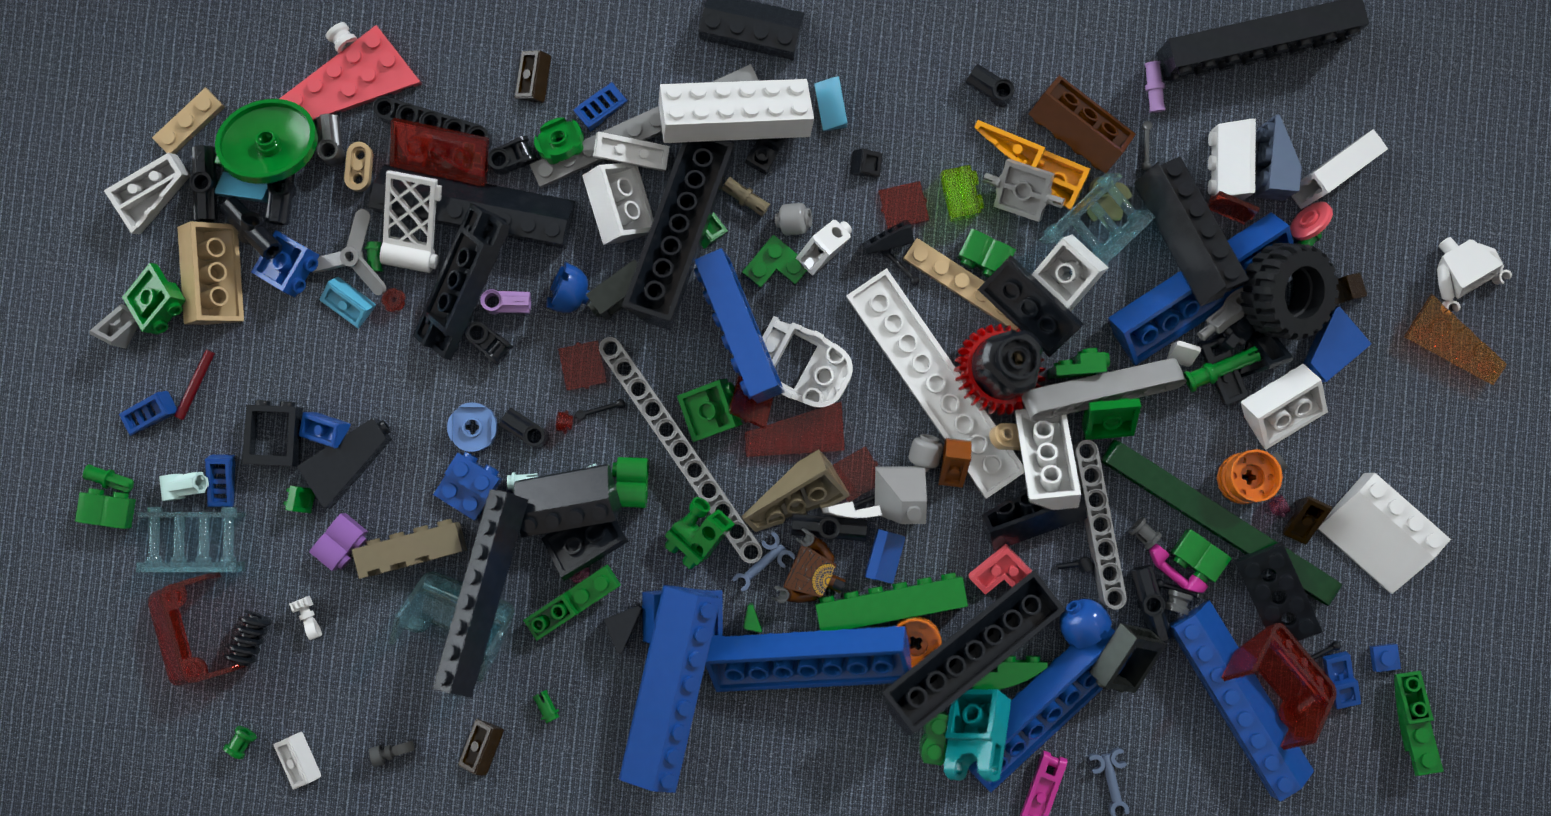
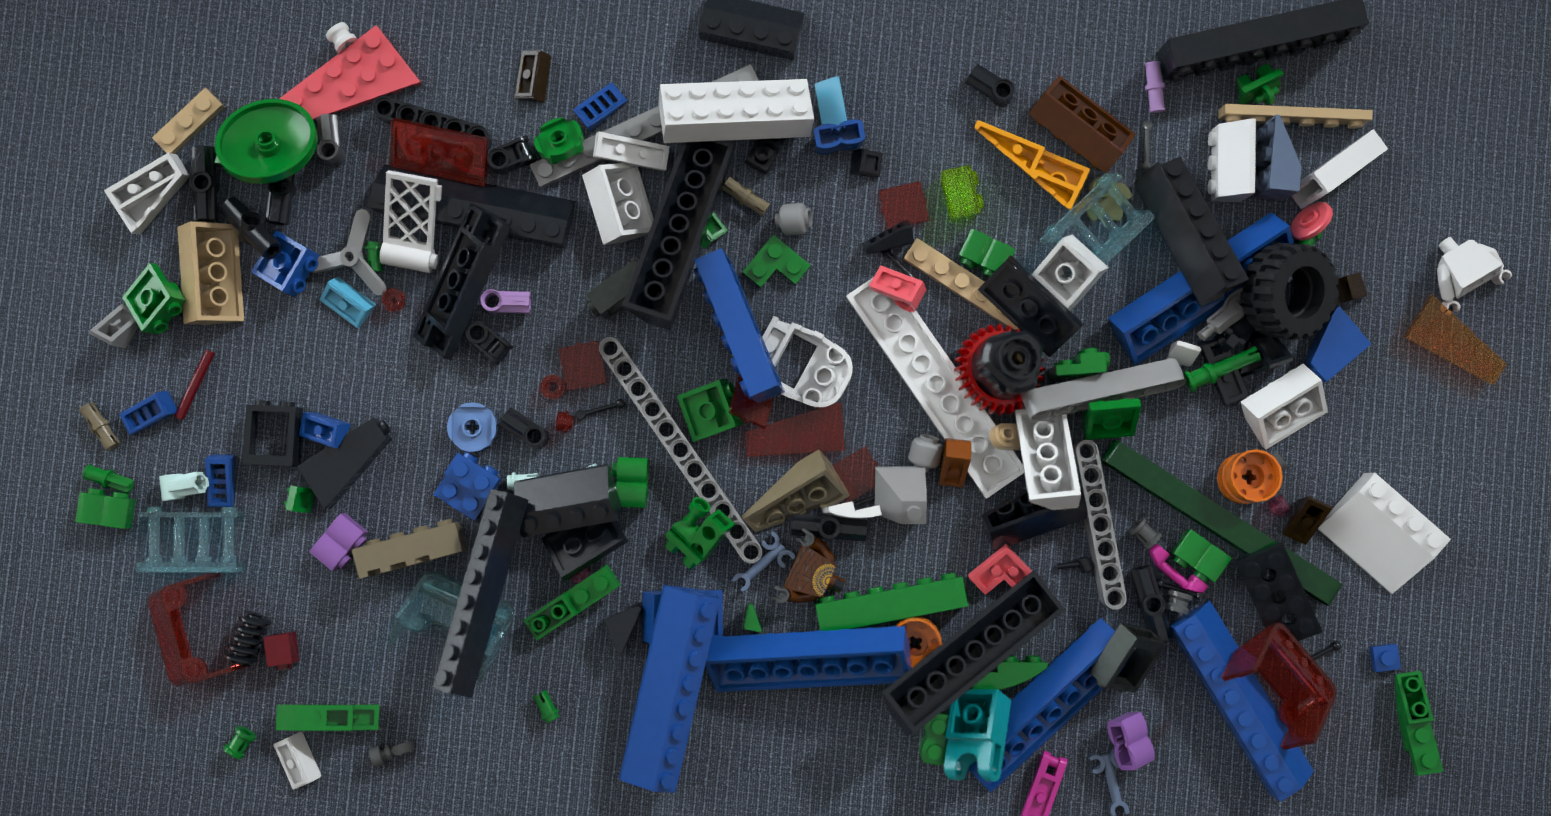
(99, 426): none -> dark tan pin
(232, 187): medium azure slope -> none
(281, 650): none -> dark red brick
(311, 626): white piece -> none
(327, 717): none -> green slope
(356, 167): tan plate -> none
(480, 747): dark brown slope -> none
(544, 386): none -> clear red plate
(568, 289): blue cylinder -> none
(829, 240): white torso -> none
(845, 136): none -> blue brick
(884, 556): blue panel -> none
(904, 290): none -> coral plate
(1024, 190): light grey plate -> none
(1084, 622): blue cylinder -> none
(1131, 741): none -> medium lavender brick
(1232, 207): clear red piece -> none
(1261, 89): none -> green hips
(1303, 115): none -> tan plate
(1340, 671): blue slope -> none

